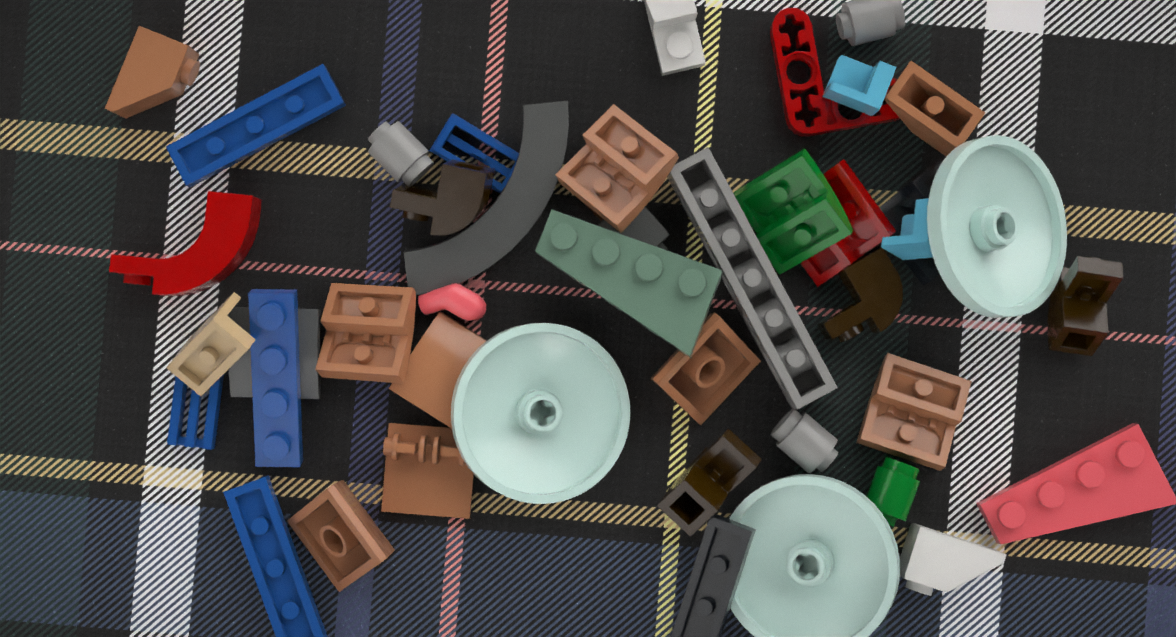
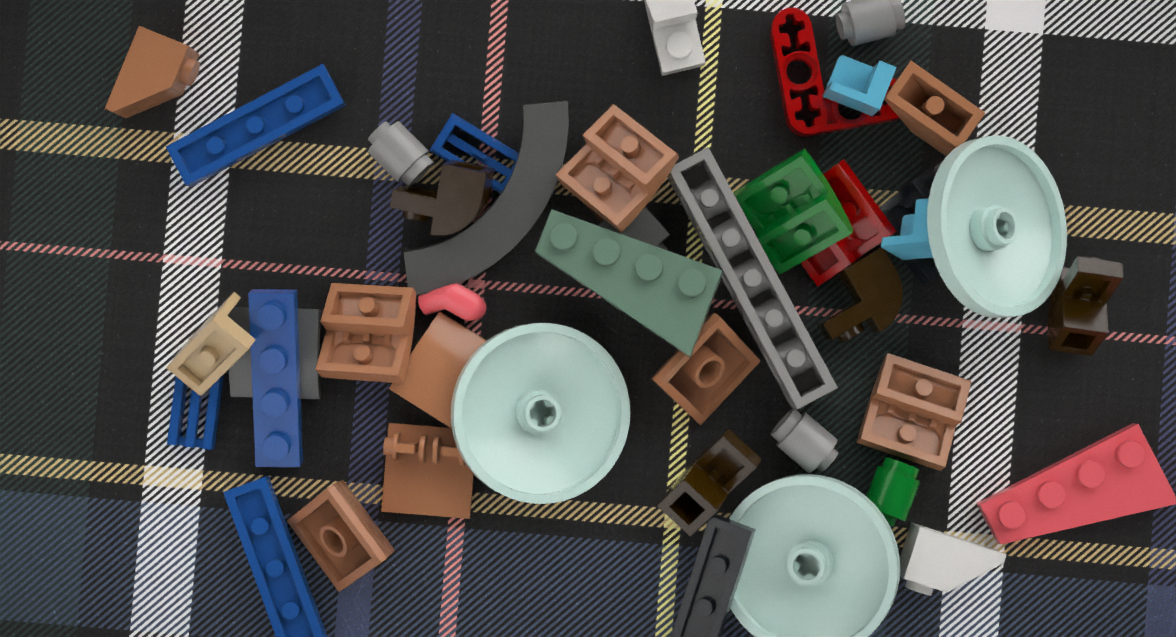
(220, 248): red arch -> none

